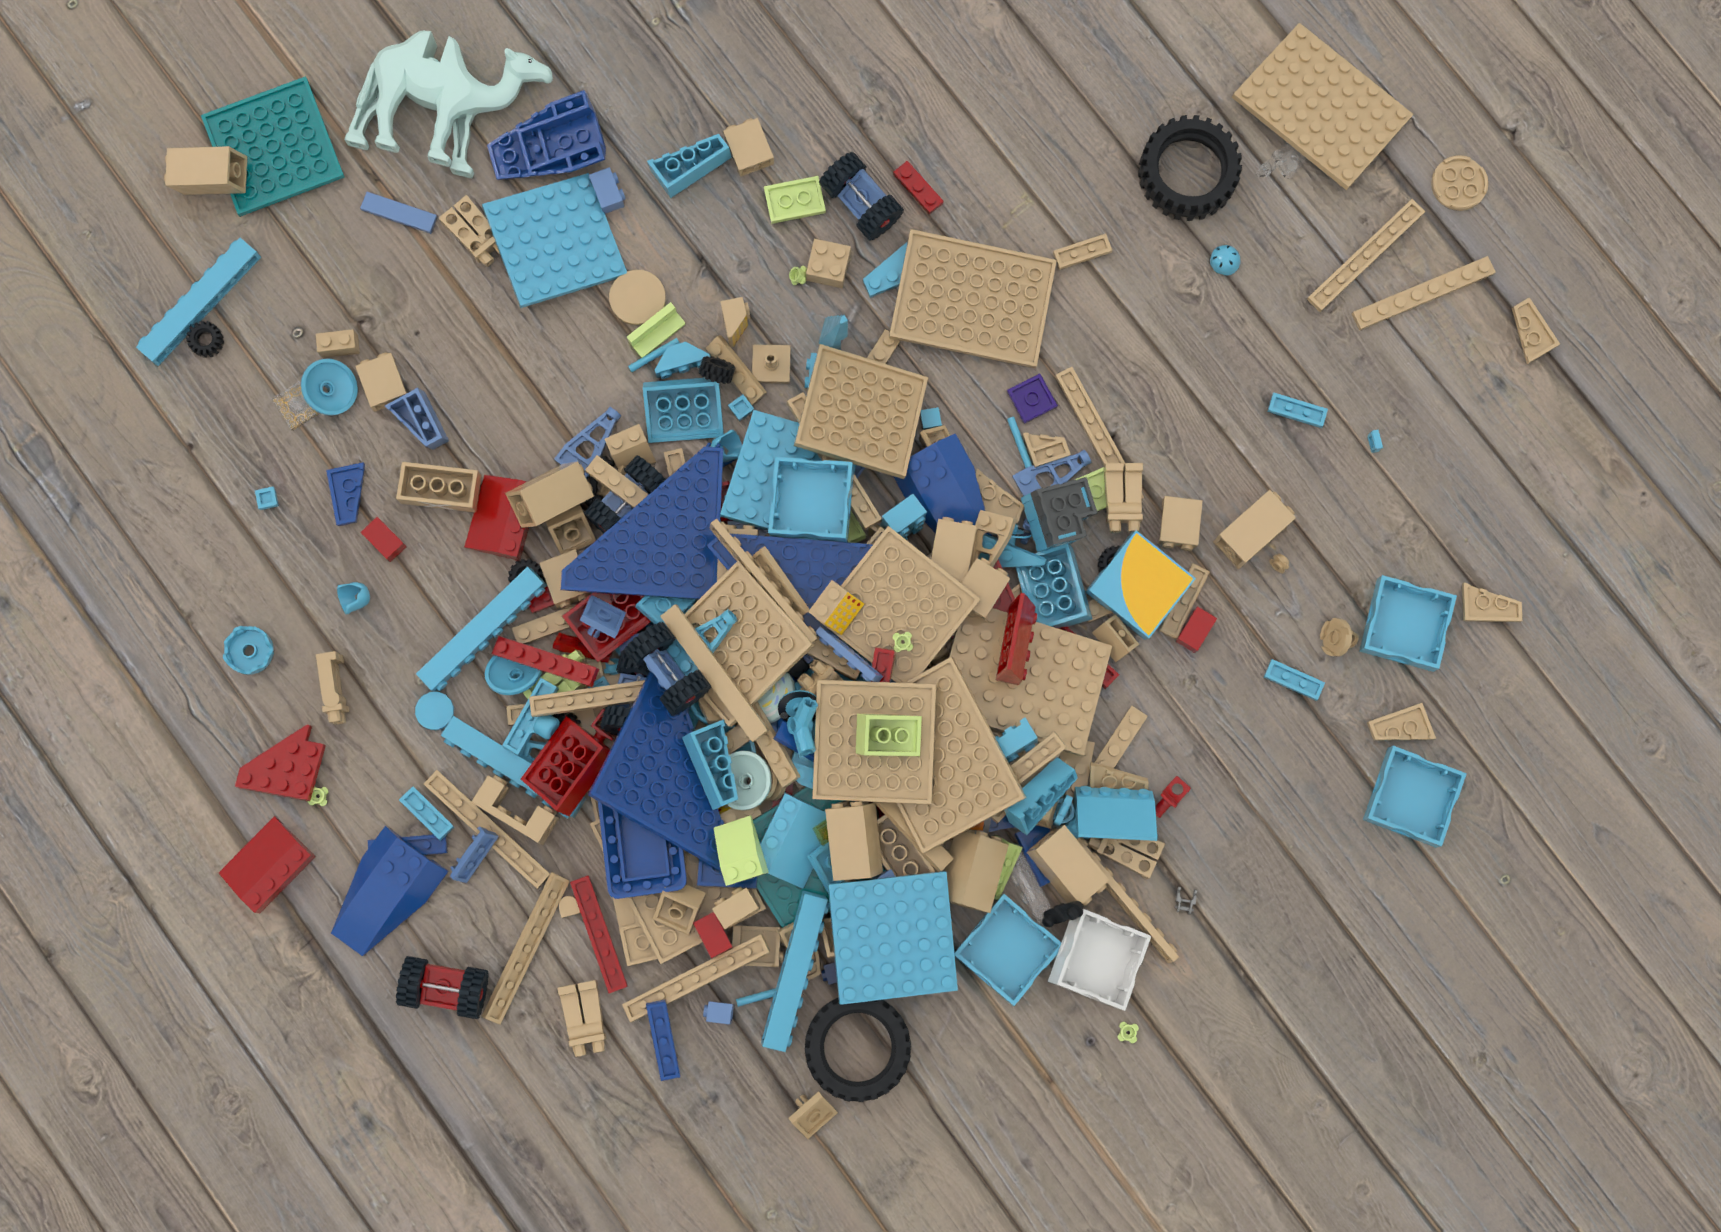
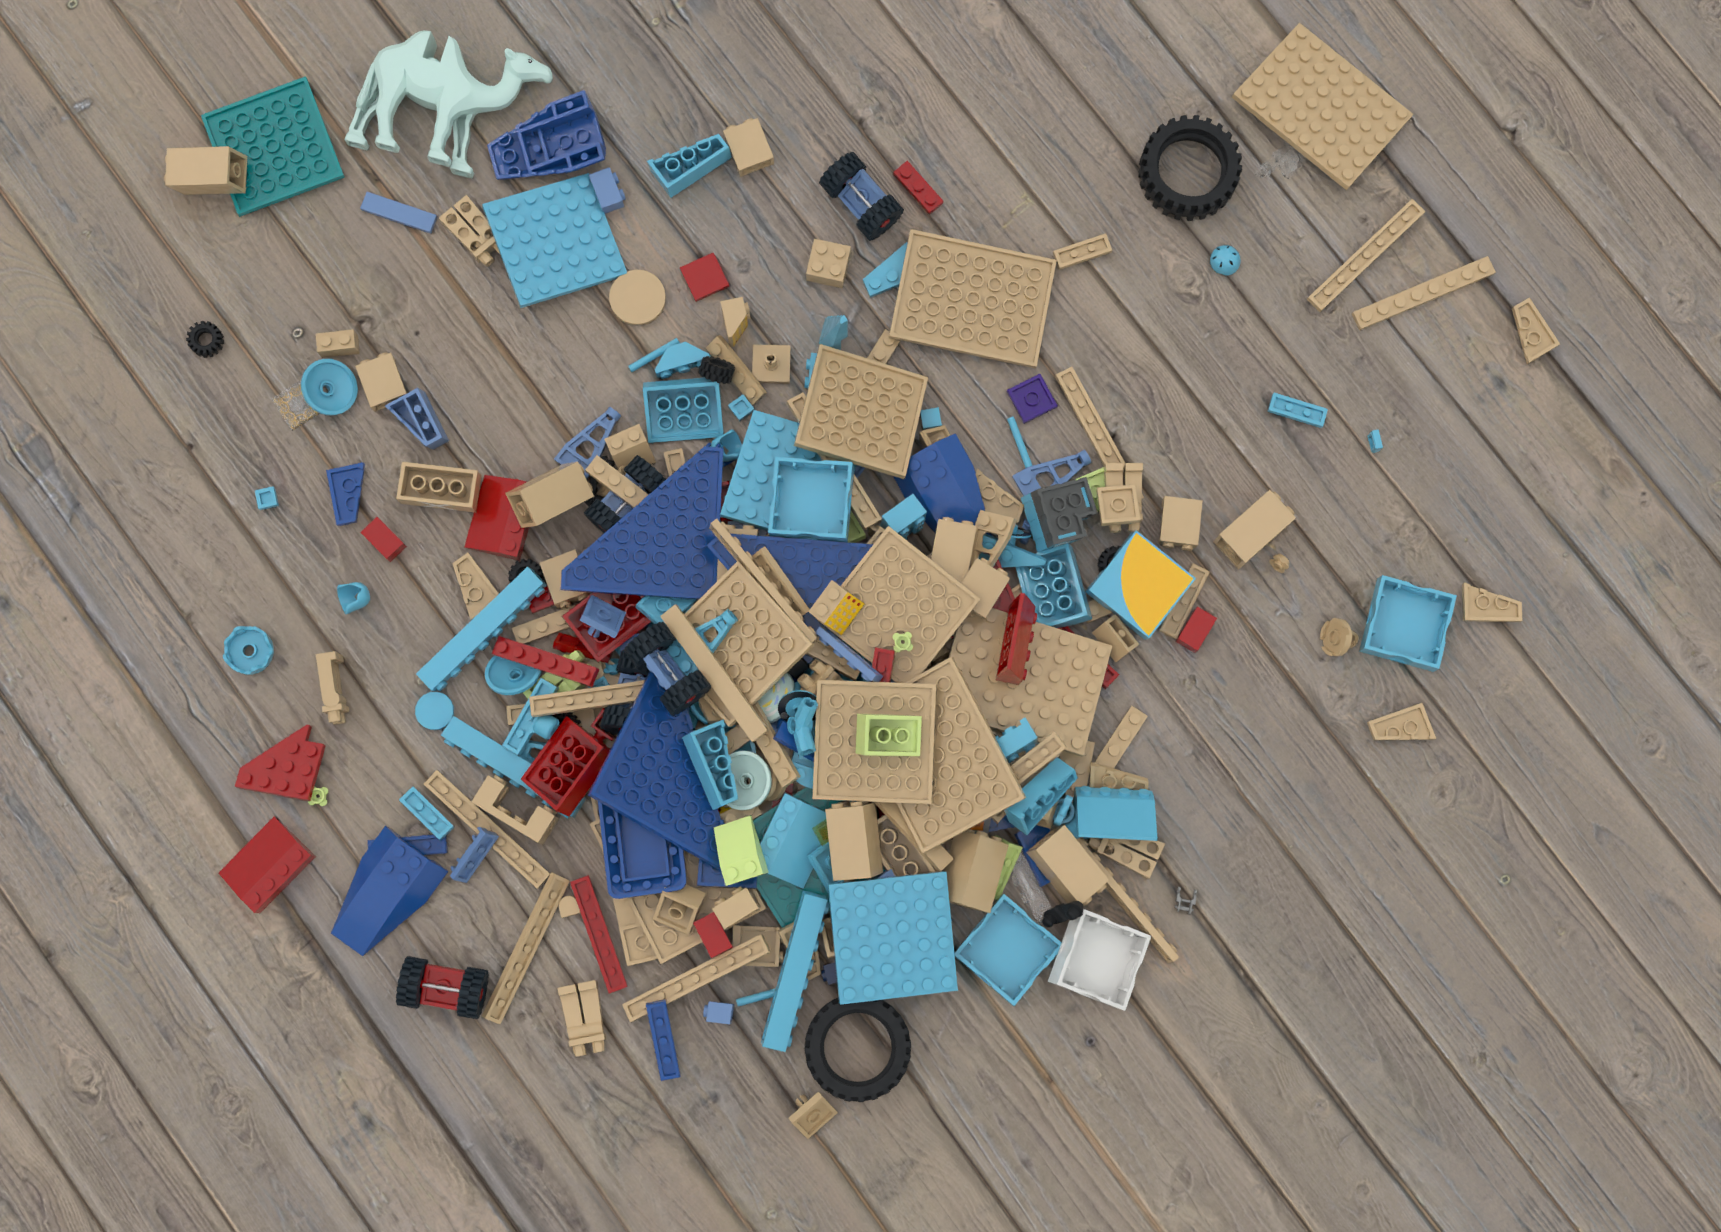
(198, 301): medium azure brick -> none
(474, 585): none -> tan wing
(571, 530): tan slope -> none
(656, 330): yellowish green panel -> none
(704, 277): none -> red tile
(794, 199): yellowish green plate -> none
(798, 275): yellowish green plate -> none
(1045, 448): tan wing -> none
(1118, 505): none -> tan plate
(1124, 1027): yellowish green plate -> none
(1169, 798): red bracket -> none
(1294, 679): medium azure plate -> none
(1414, 796): medium azure tile -> none
(1459, 183): tan tile -> none

